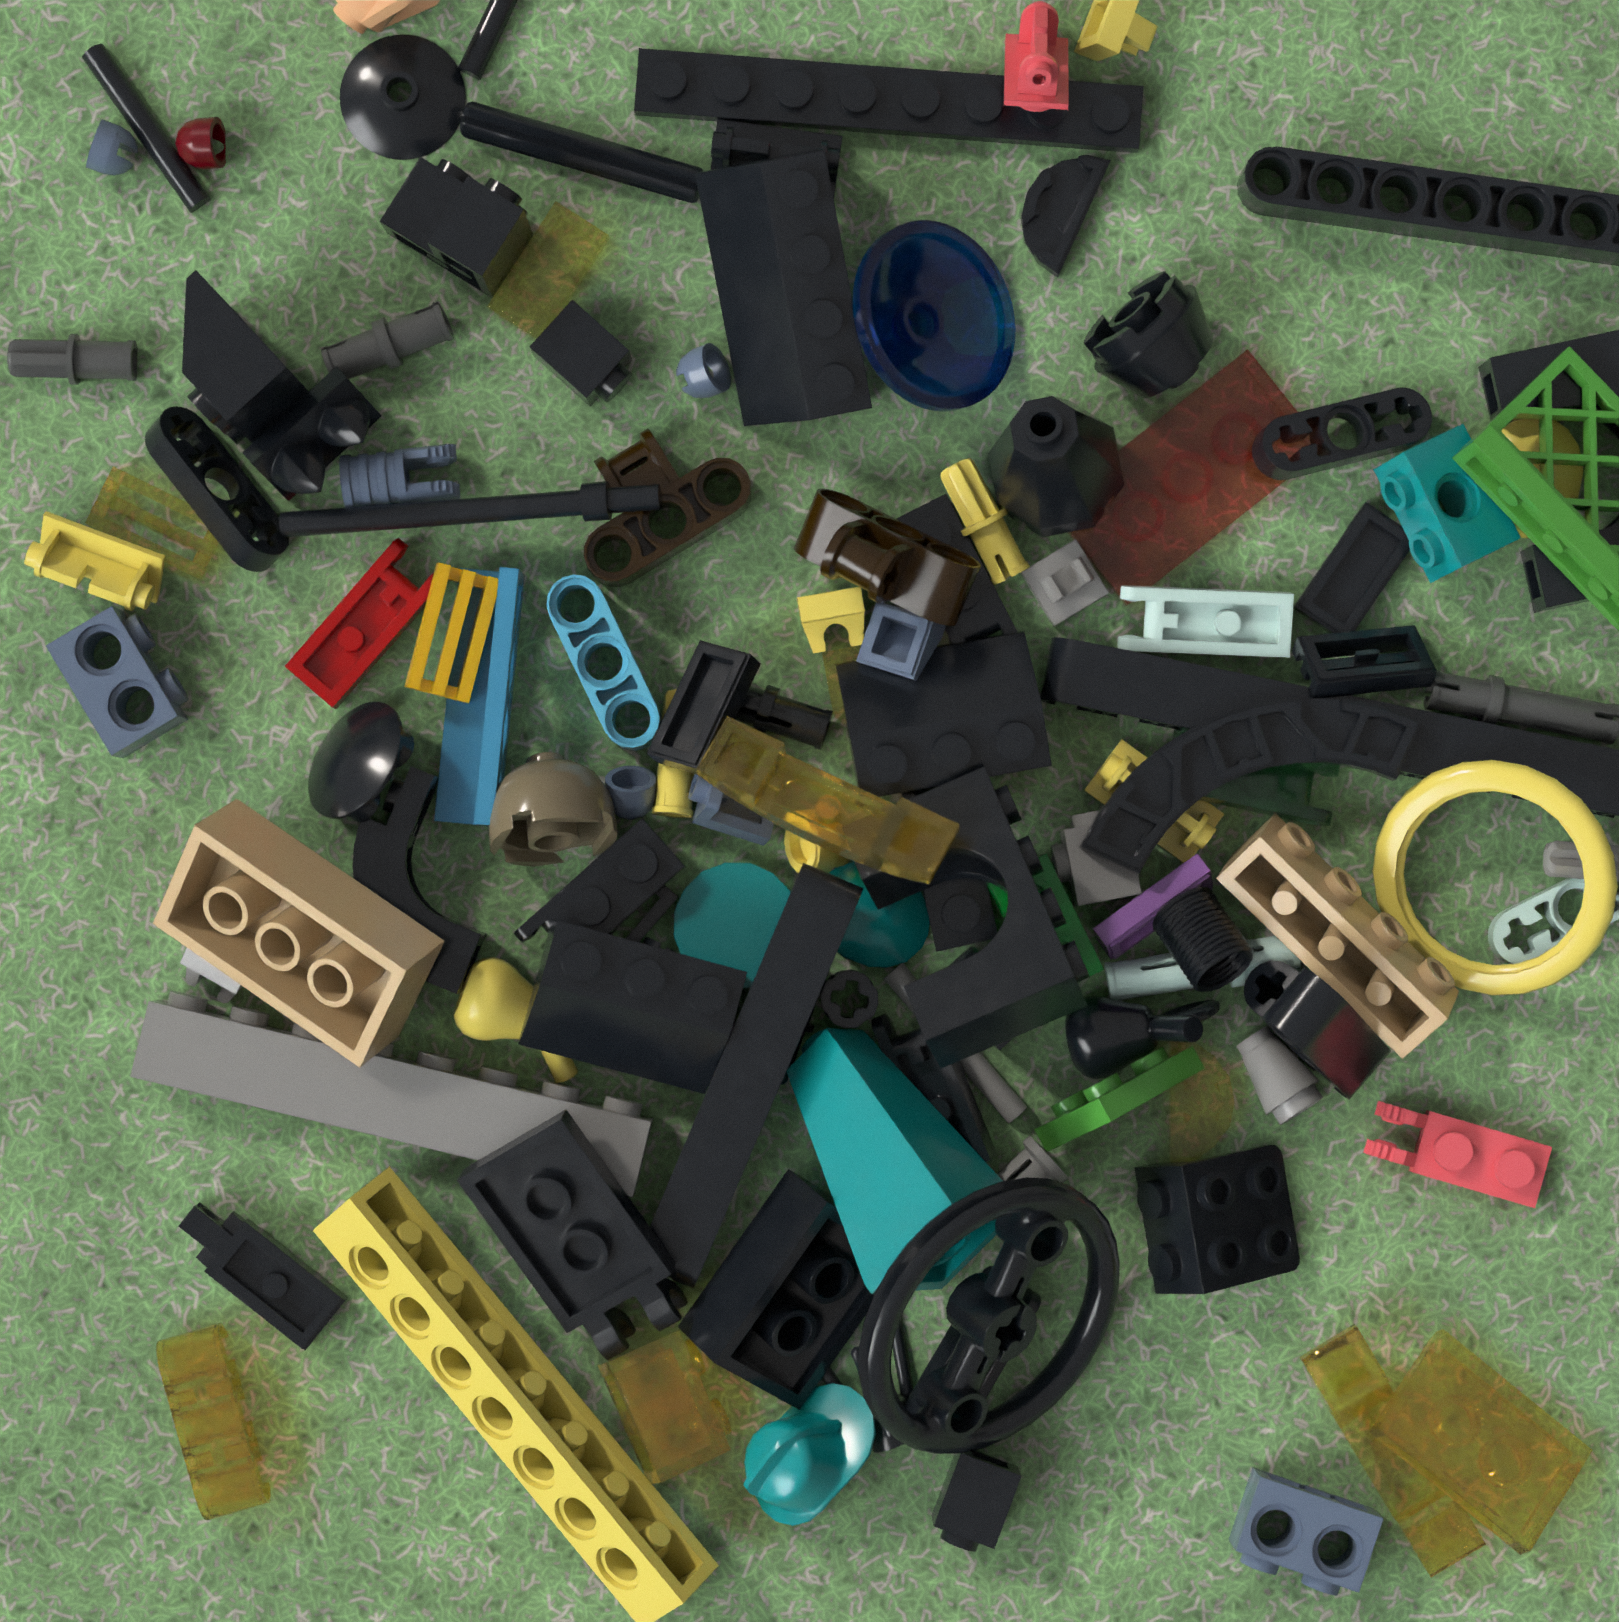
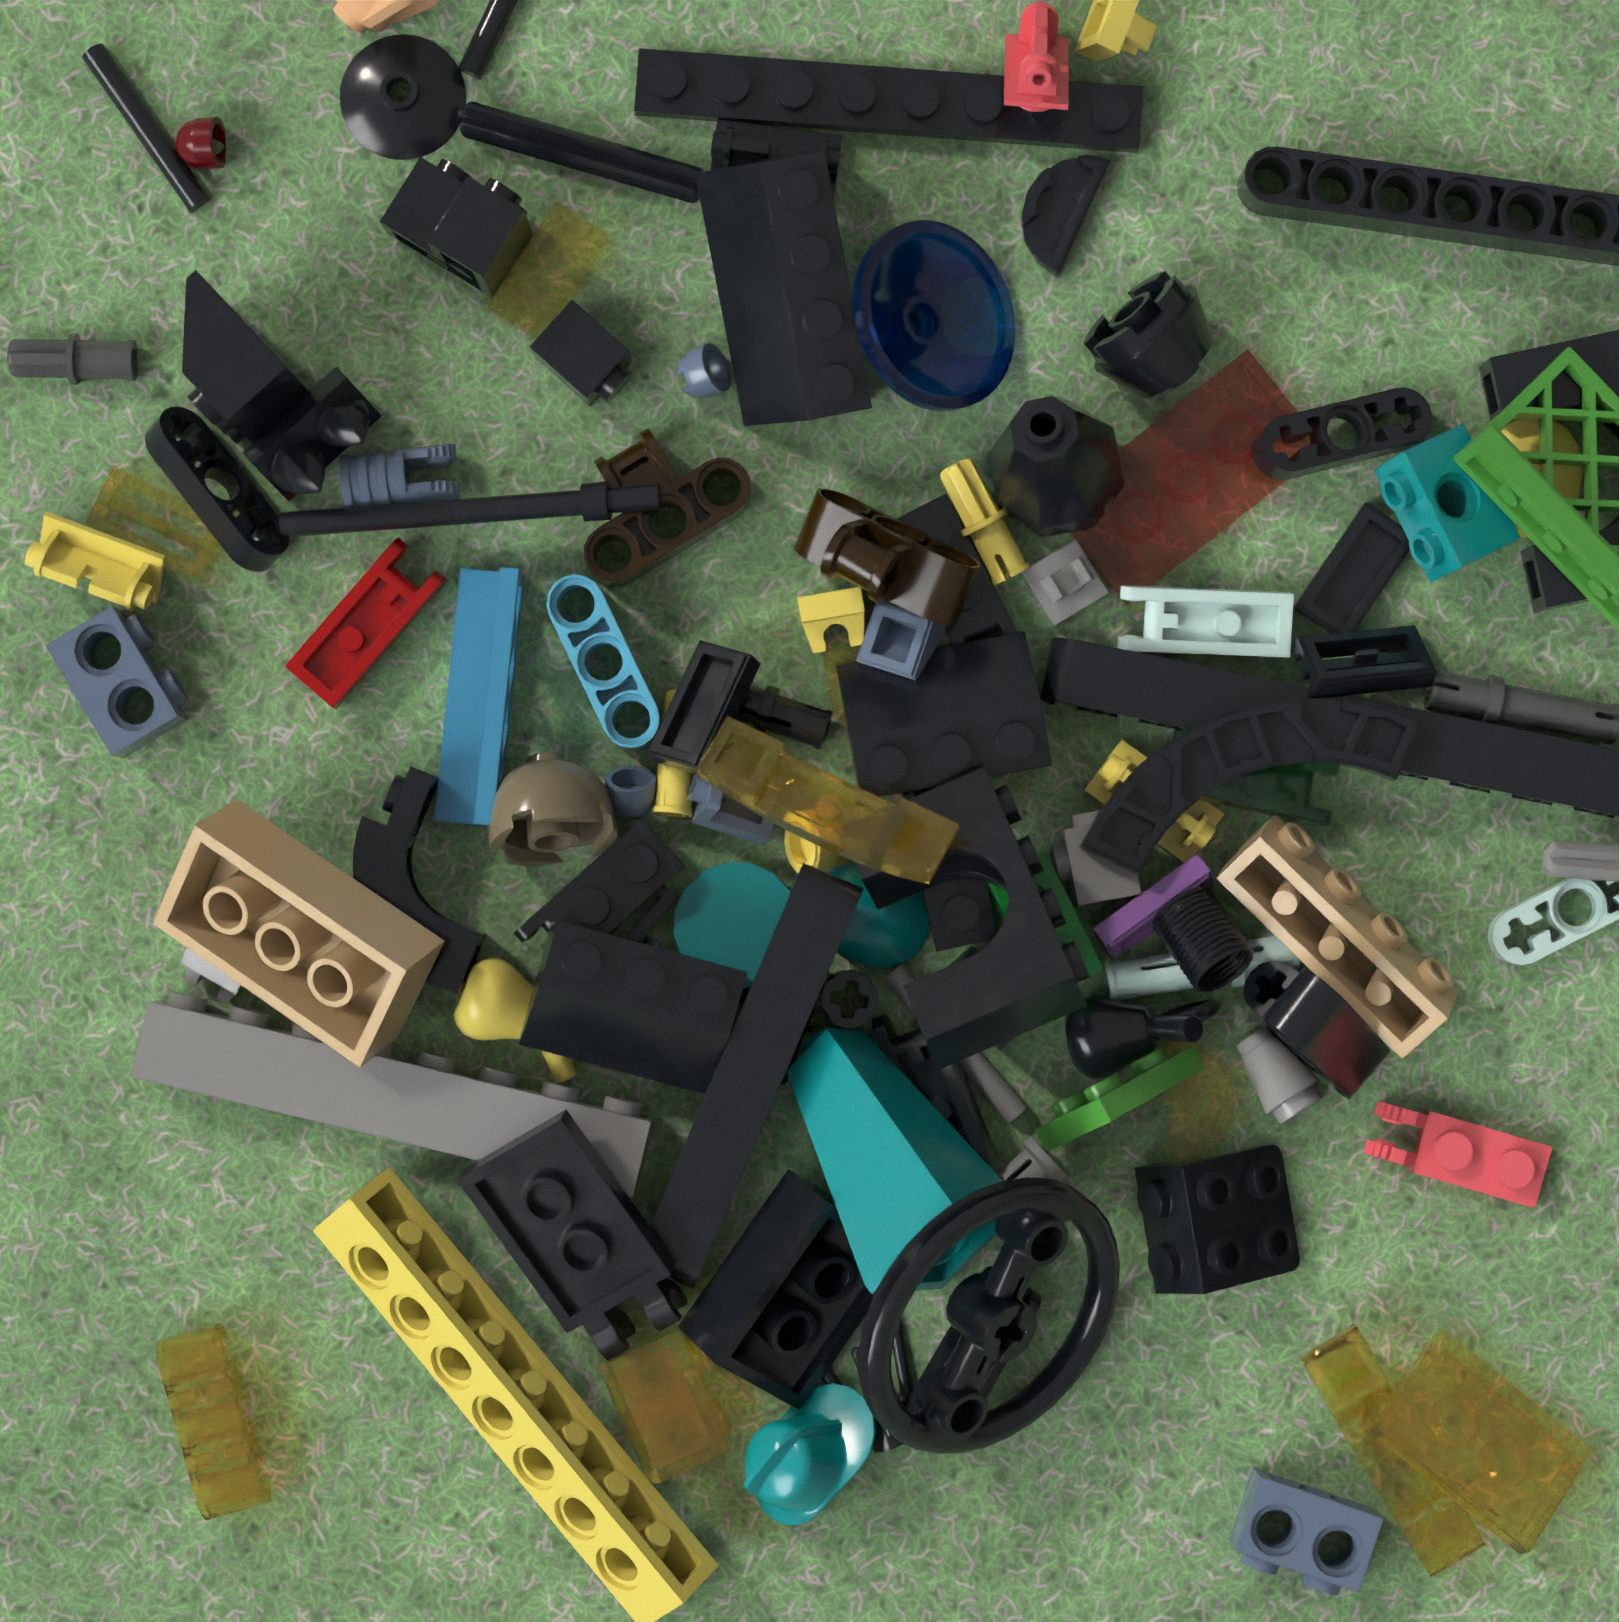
(104, 149): sand blue hinge -> none
(263, 1274): black hinge -> none
(358, 762): black dish -> none
(389, 342): dark grey pin -> none
(466, 580): yellow tile -> none
(975, 1500): black brick -> none
(1557, 800): light yellow wedge -> none

